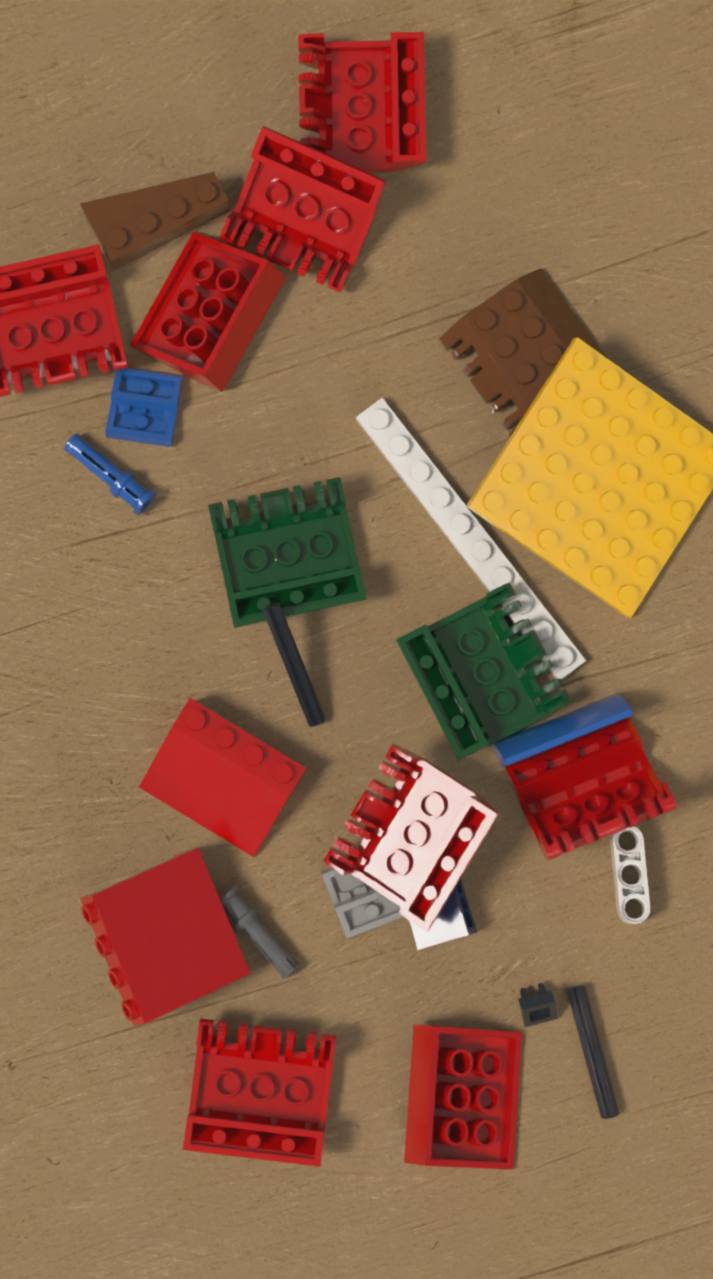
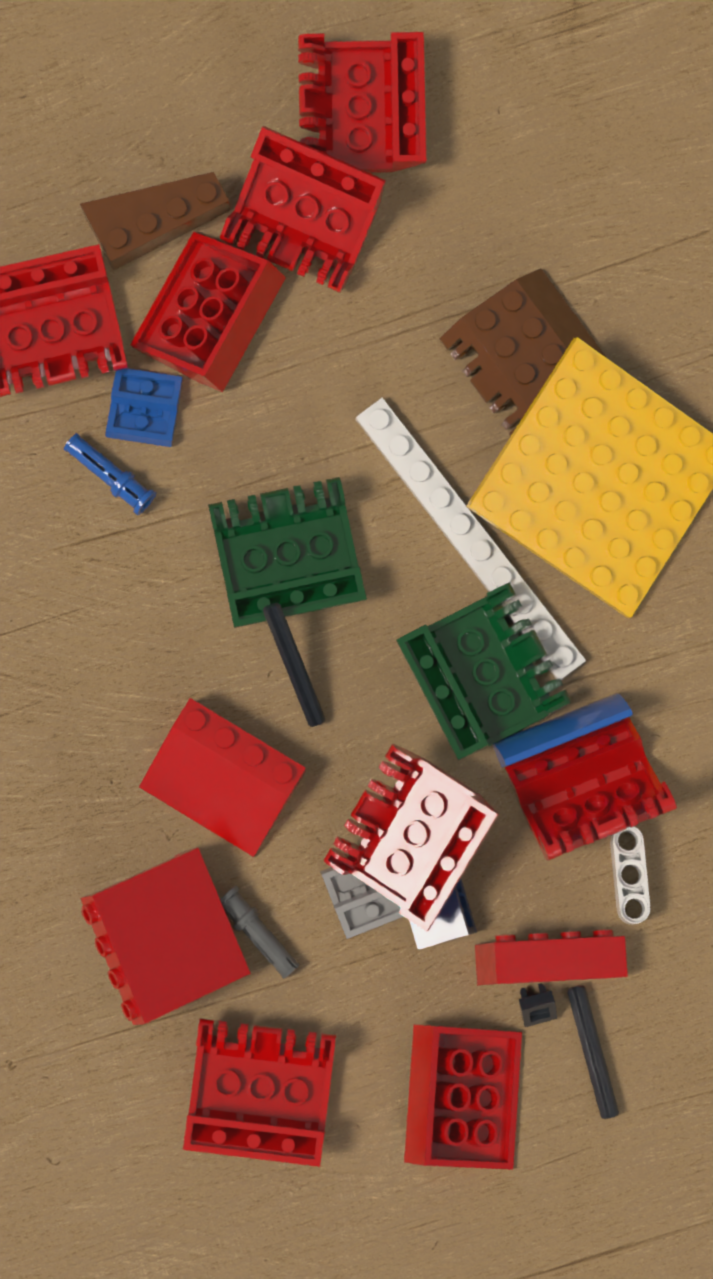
(551, 960): none -> red wedge

